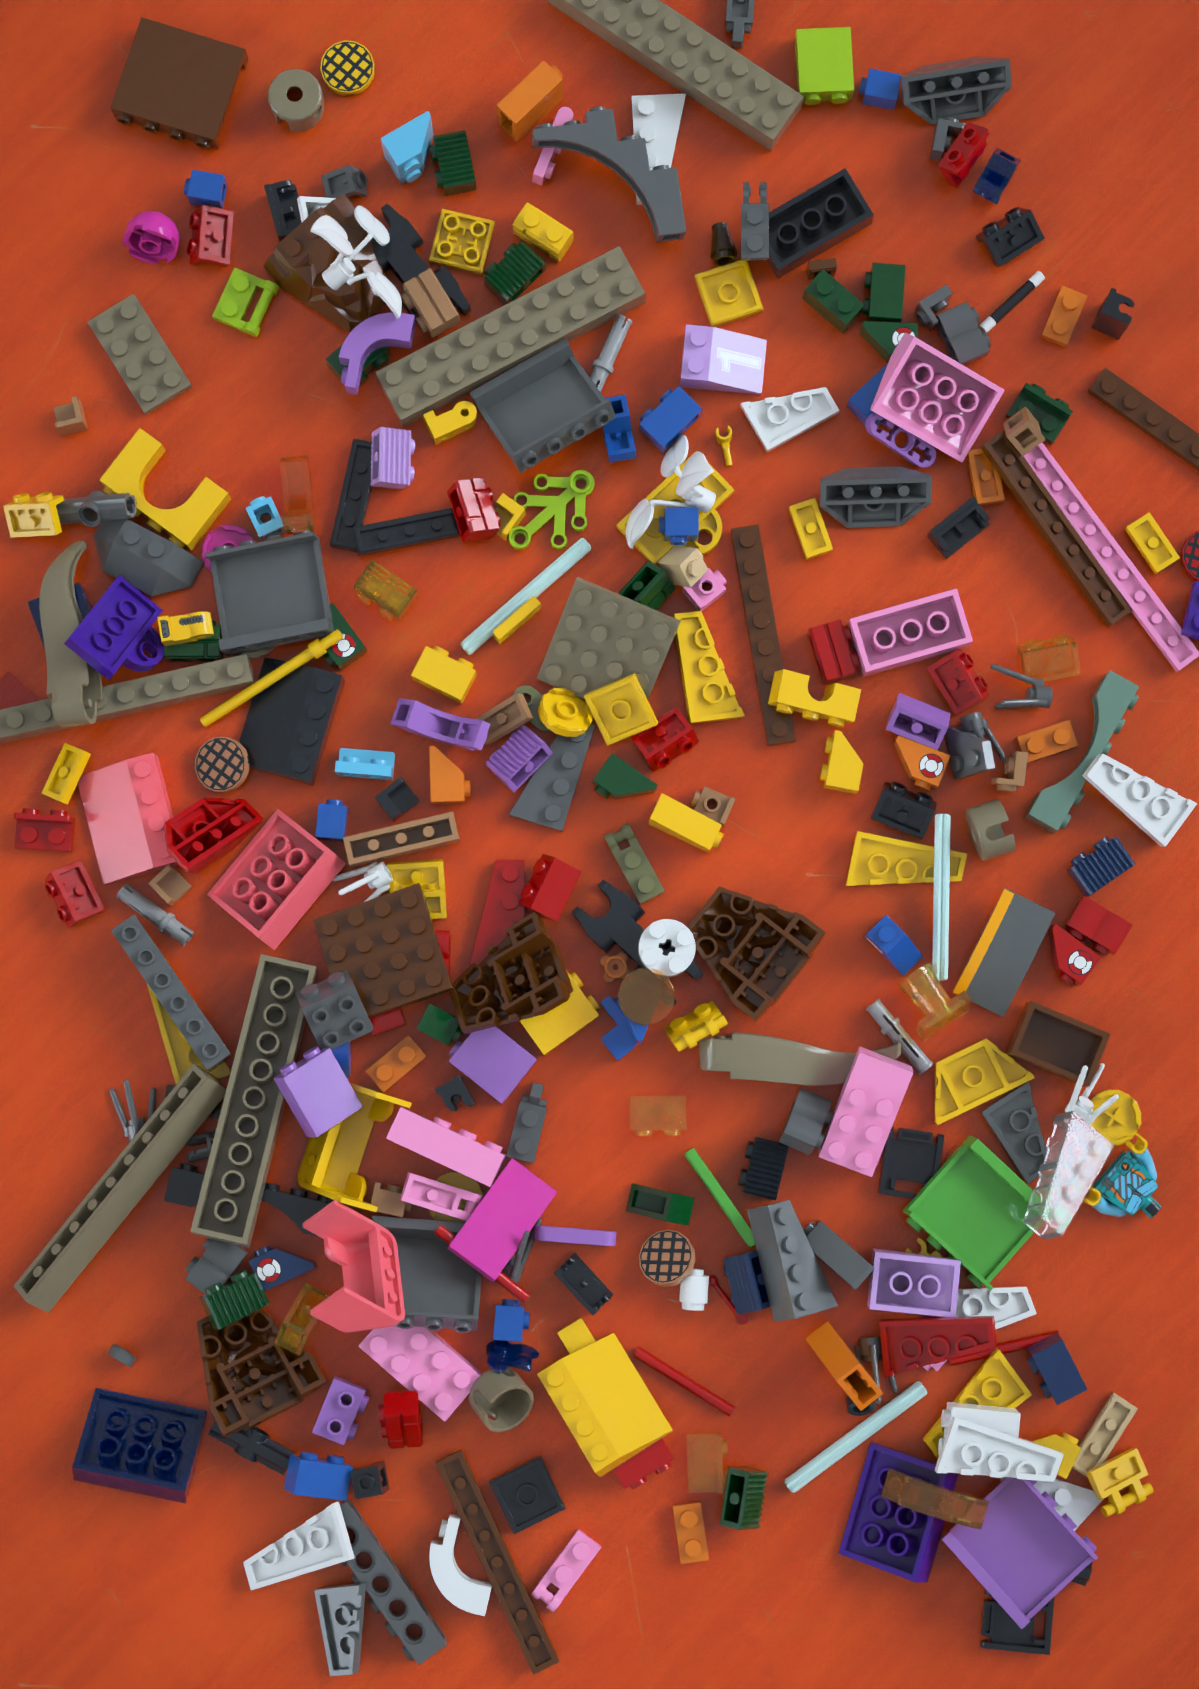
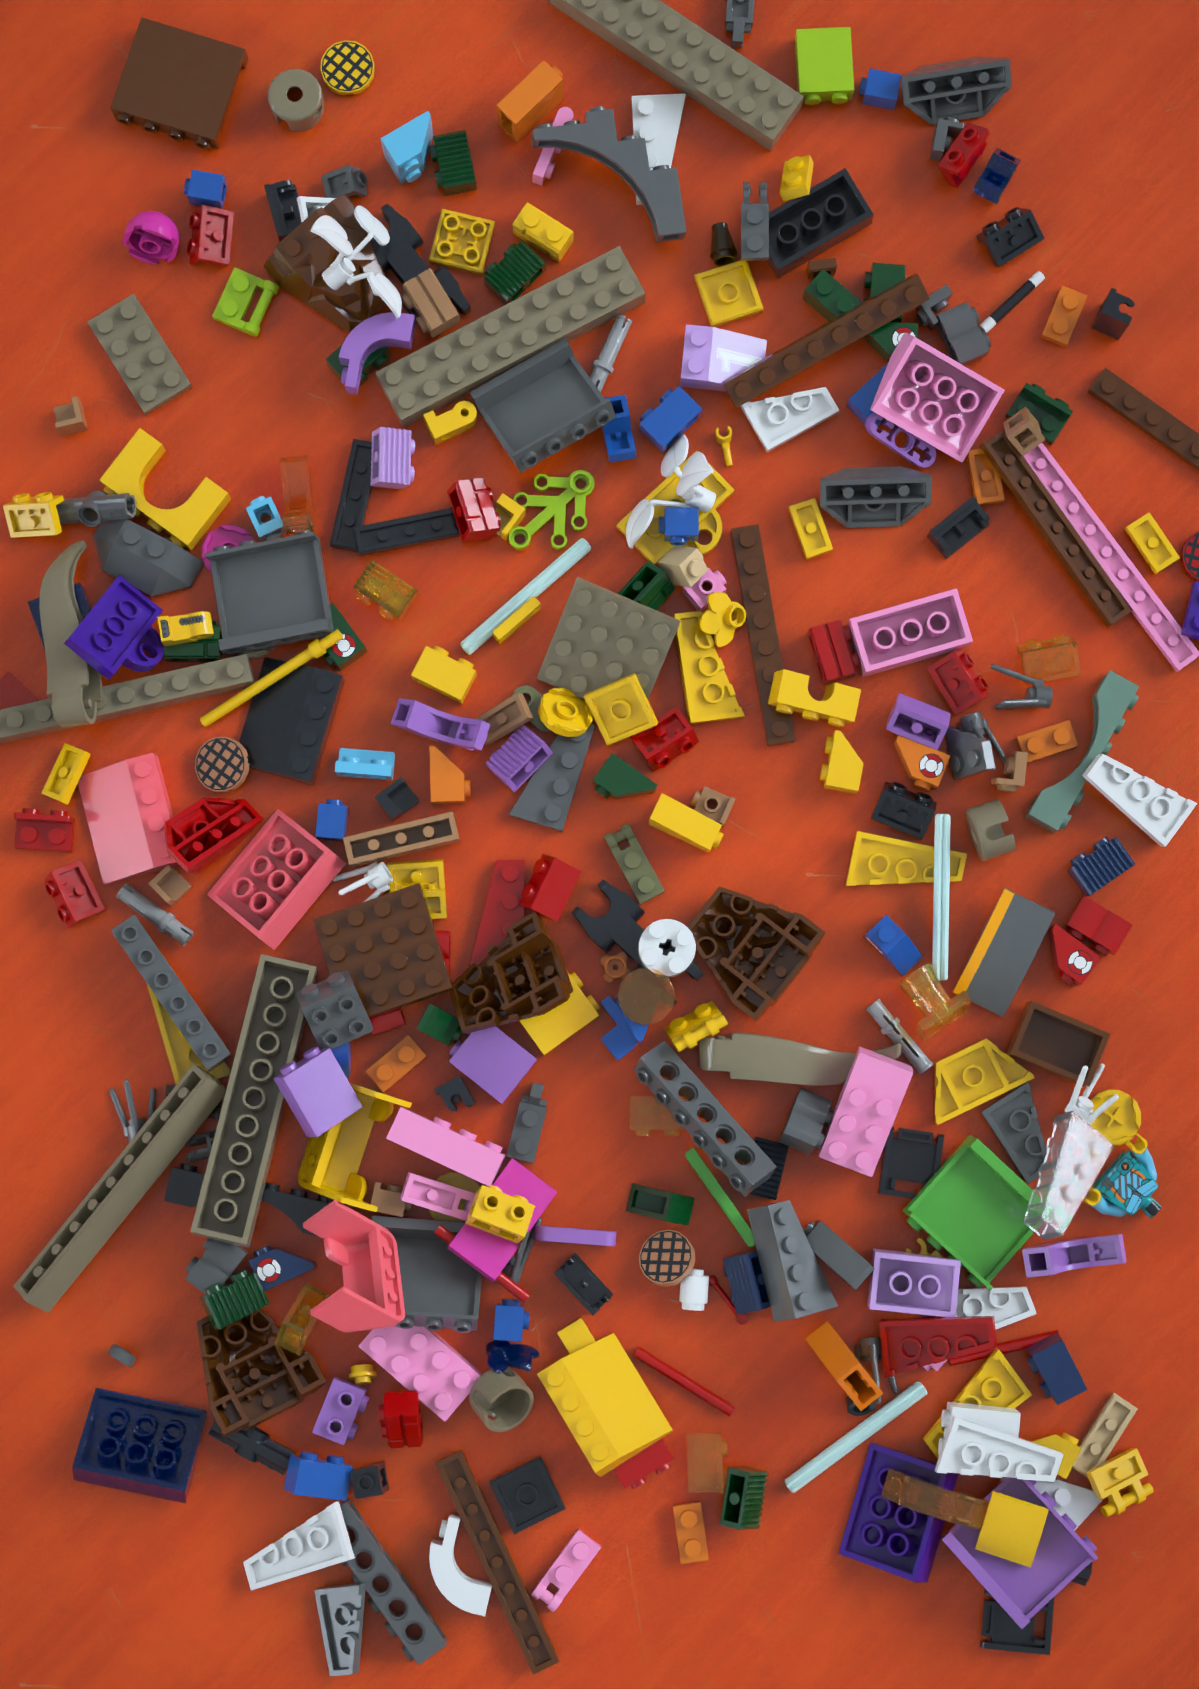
(362, 1374): none -> yellow plate
(500, 1213): none -> yellow brick
(703, 1104): none -> dark grey brick
(721, 618): none -> yellow plate
(796, 177): none -> yellow plate
(826, 340): none -> reddish brown plate
(1011, 1529): none -> yellow slope
(1073, 1254): none -> medium lavender arch

